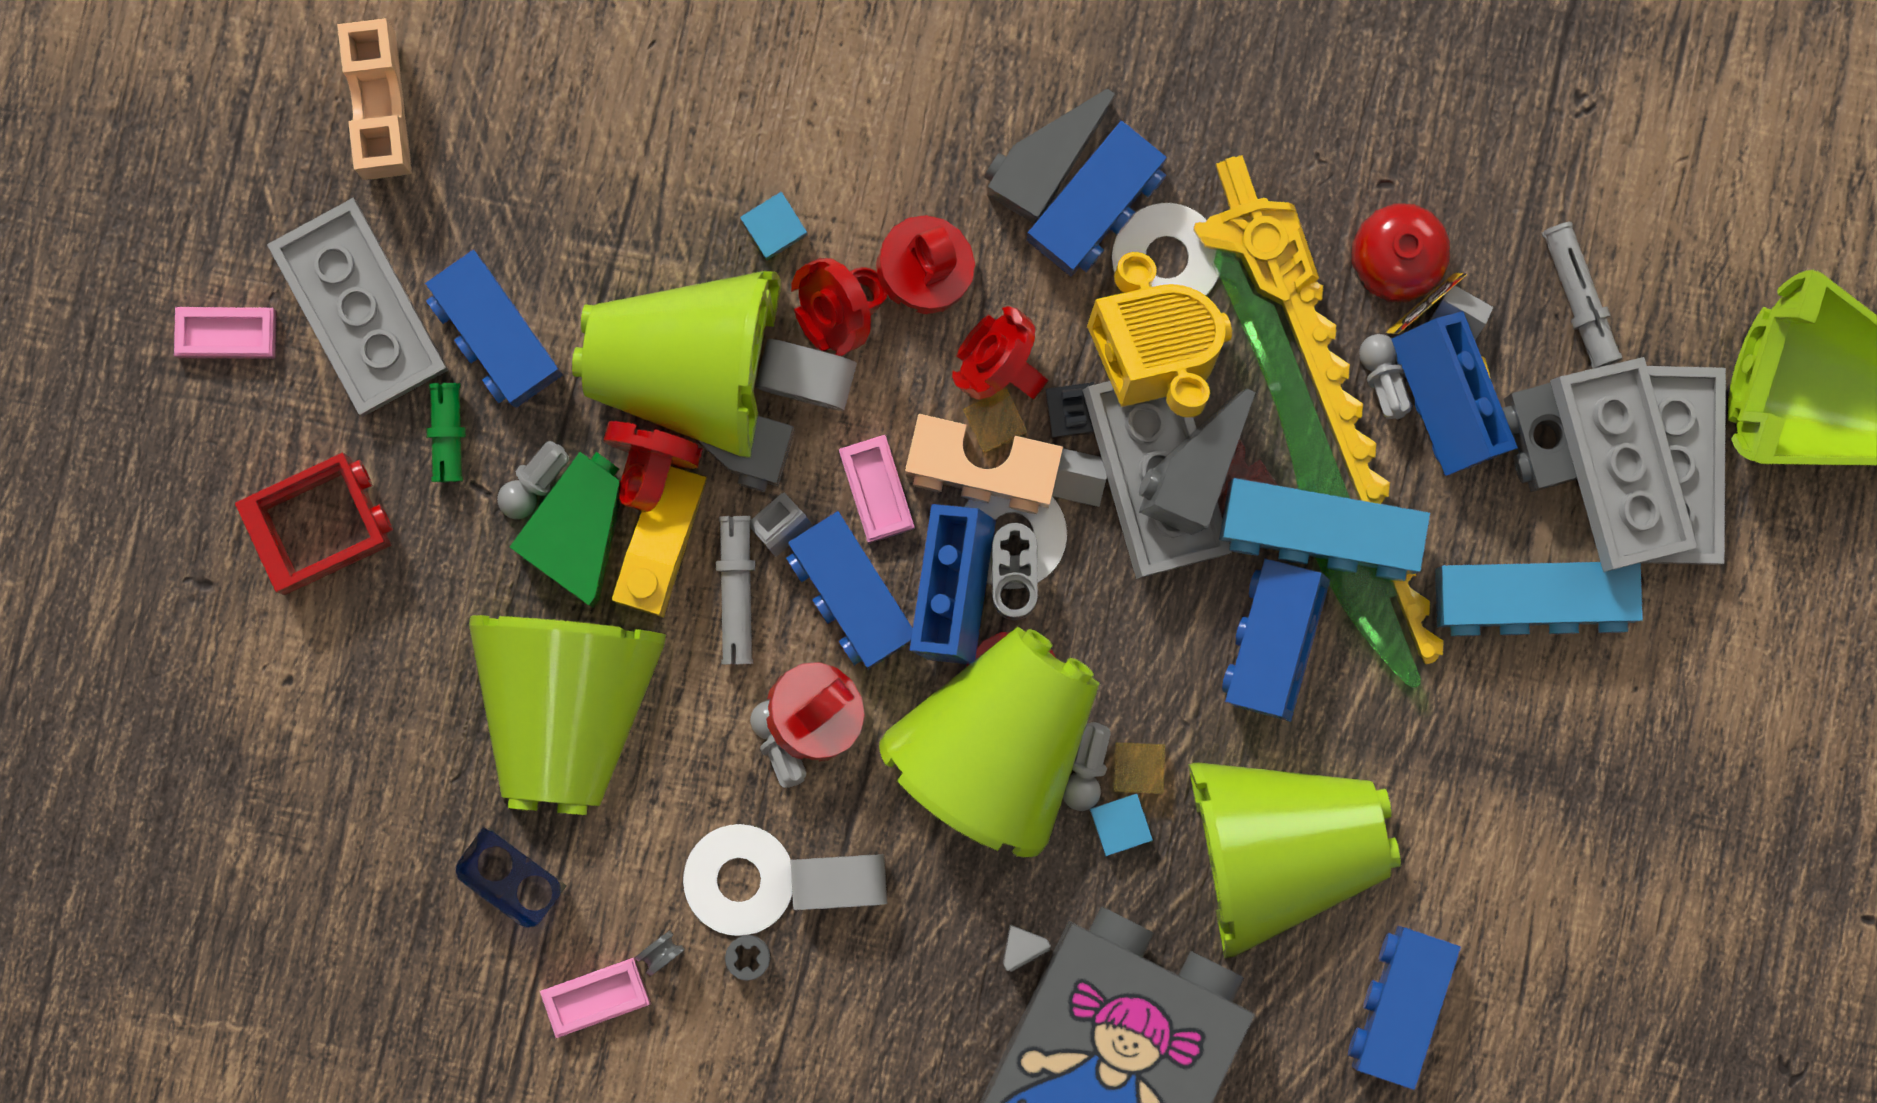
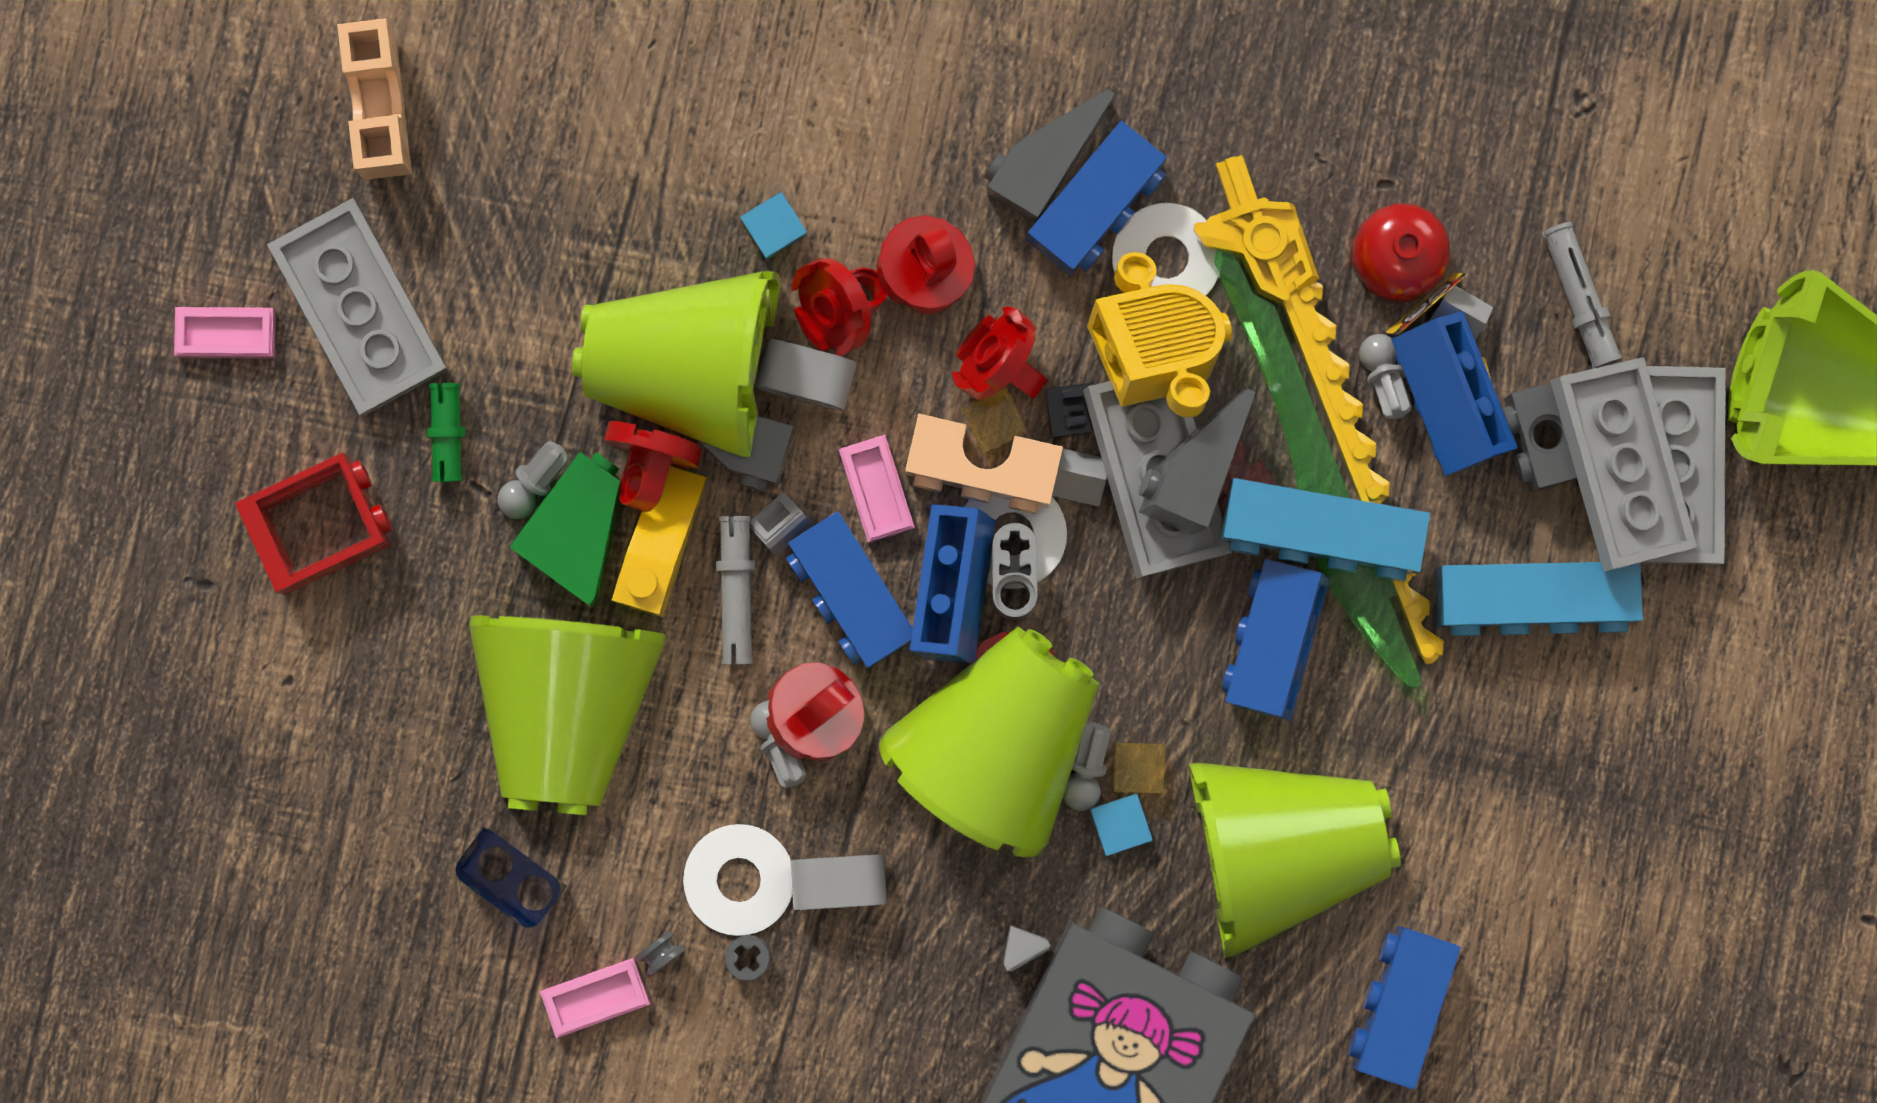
(491, 330): blue brick -> none

